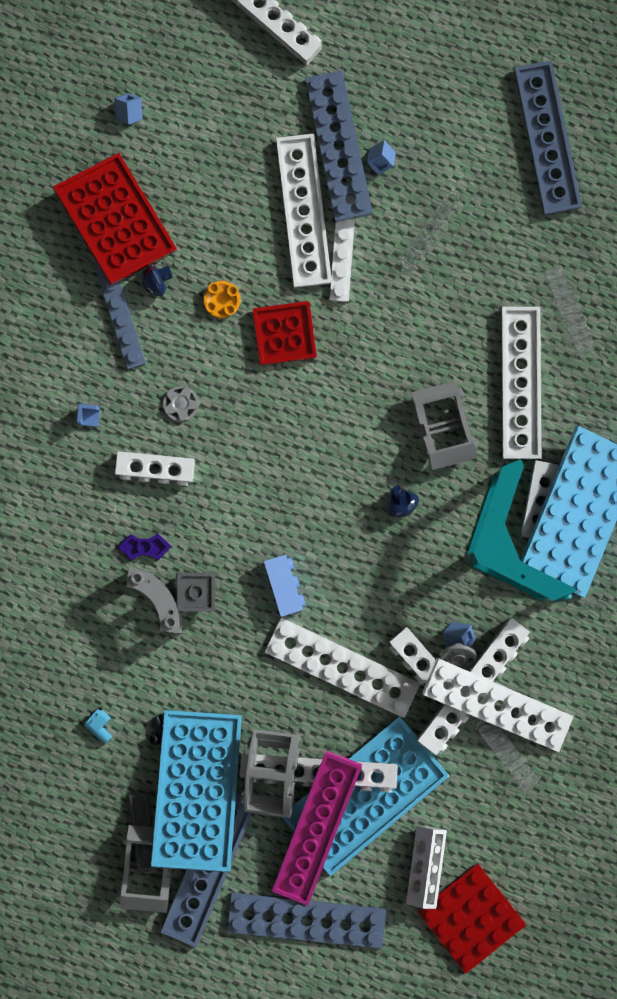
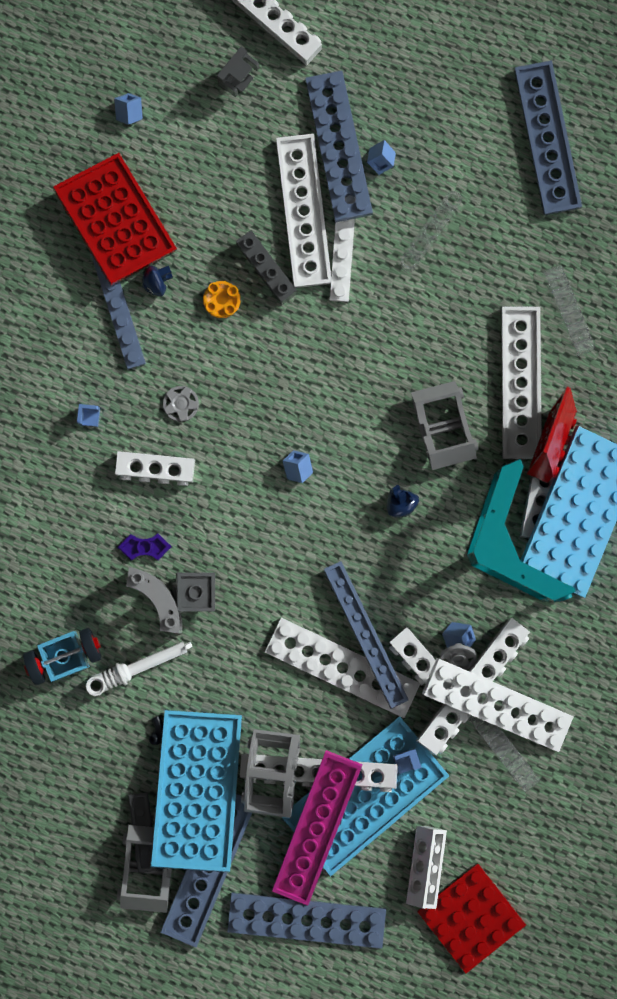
(62, 656): none -> brick
(96, 723): medium azure piece -> none
(123, 673): none -> white piece
(237, 72): none -> dark grey panel
(266, 267): none -> dark grey brick
(284, 333): red plate -> none
(284, 585): light blue brick -> none
(297, 466): none -> medium blue panel
(366, 635): none -> sand blue plate
(407, 761): none -> medium blue panel
(553, 438): none -> red slope

